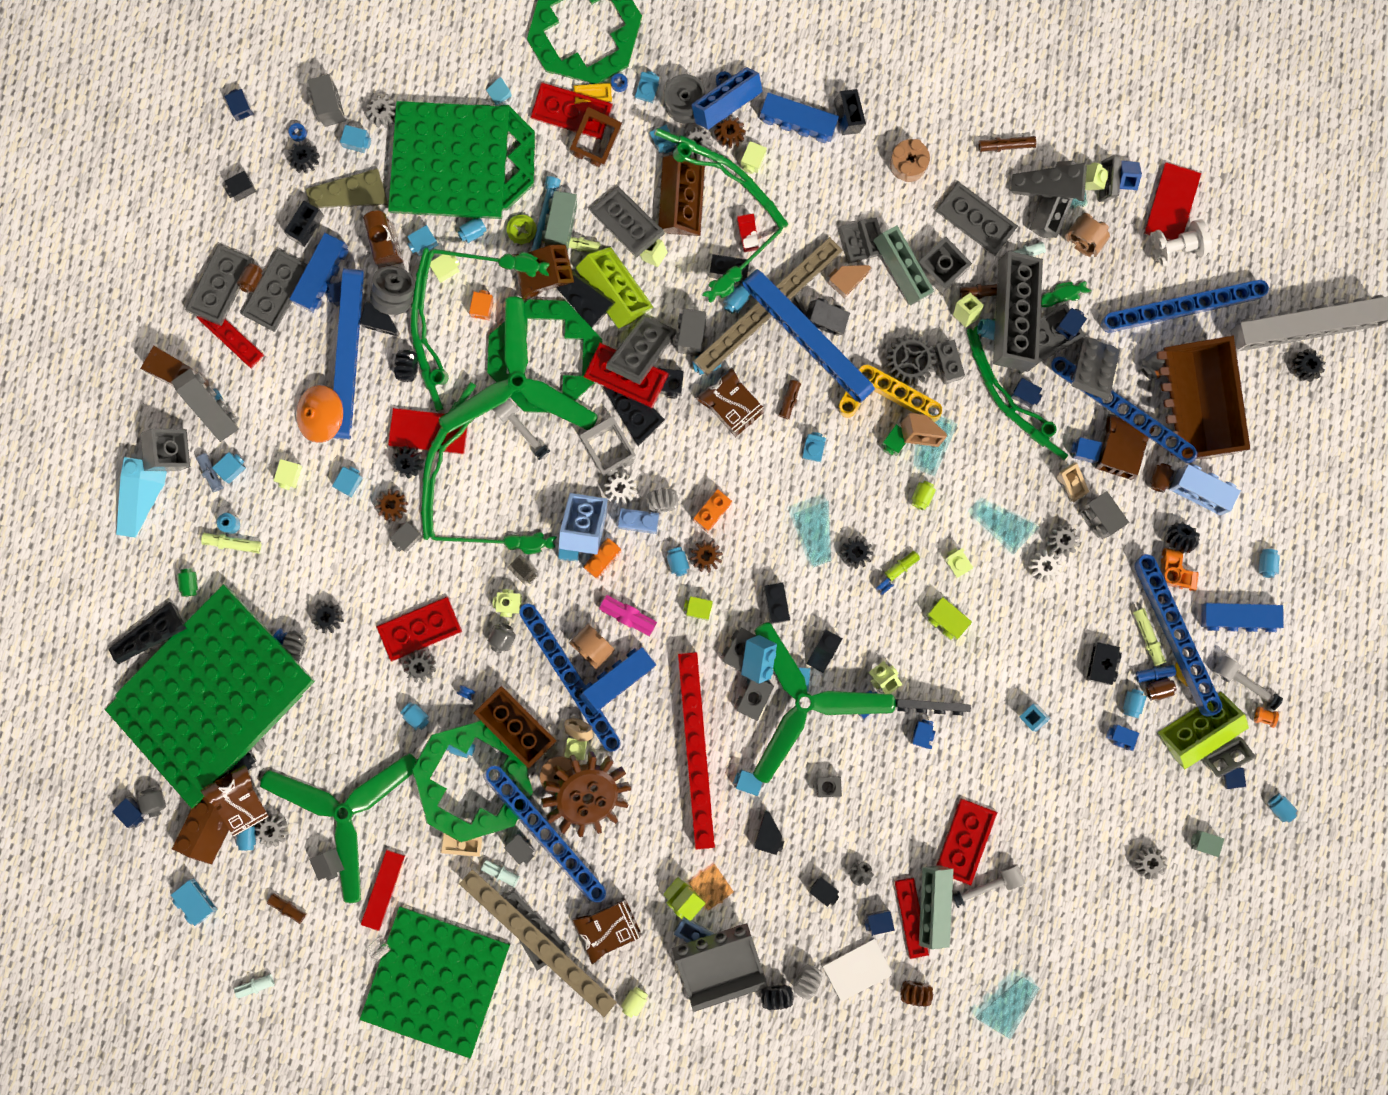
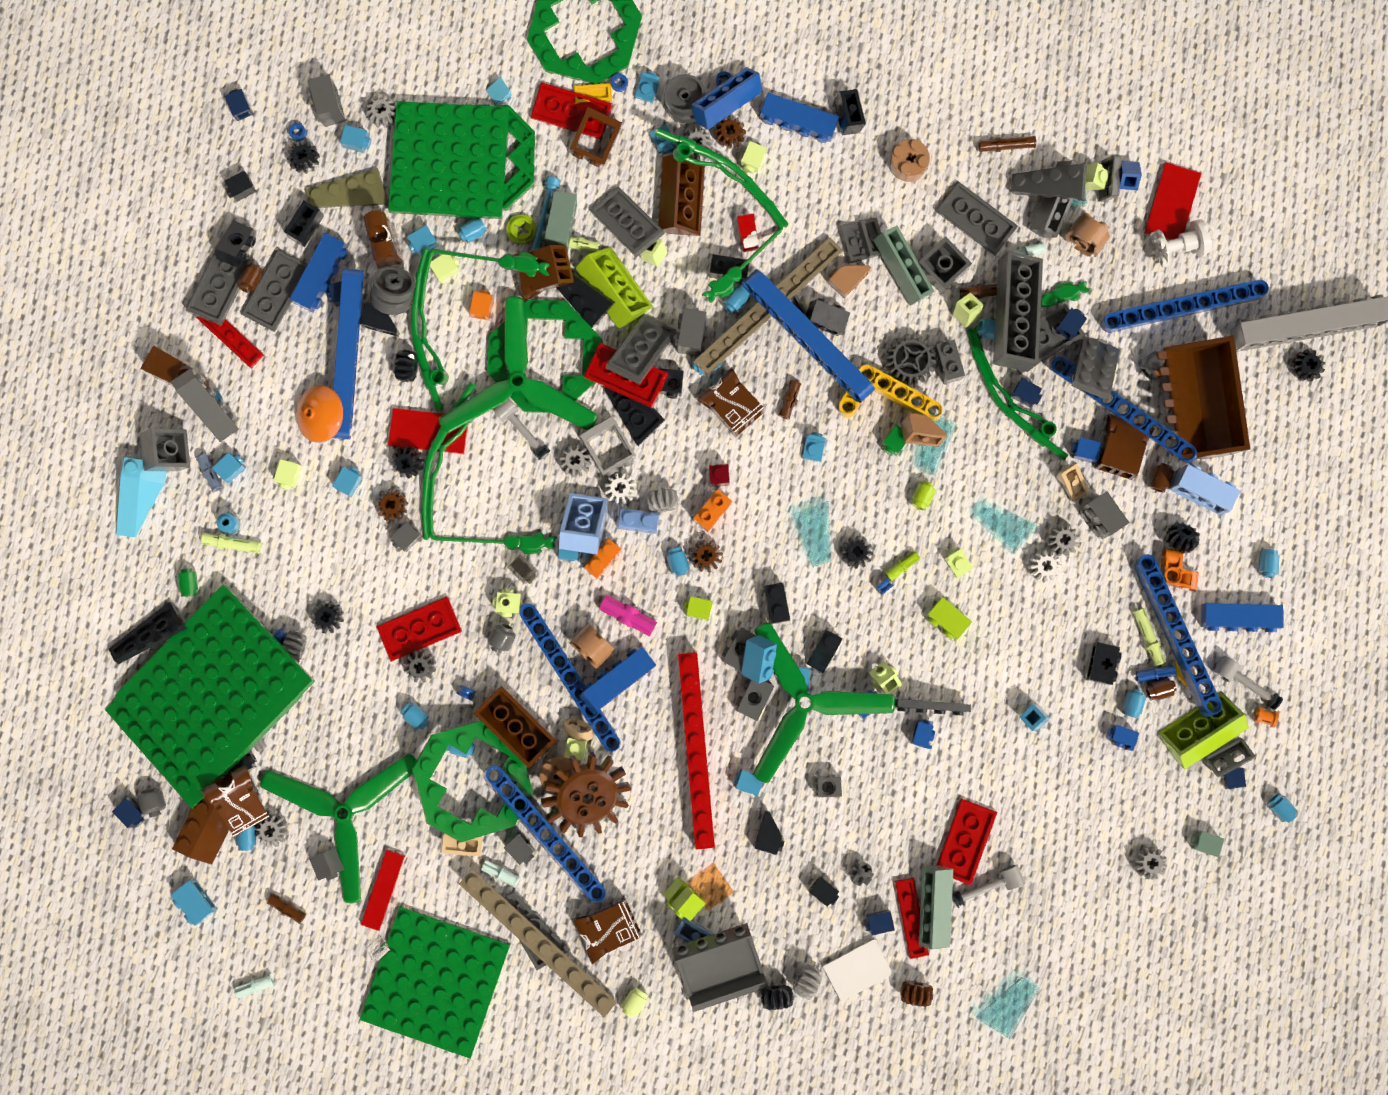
(228, 251): none -> black brick
(576, 467): none -> light grey gear
(719, 475): none -> dark red brick

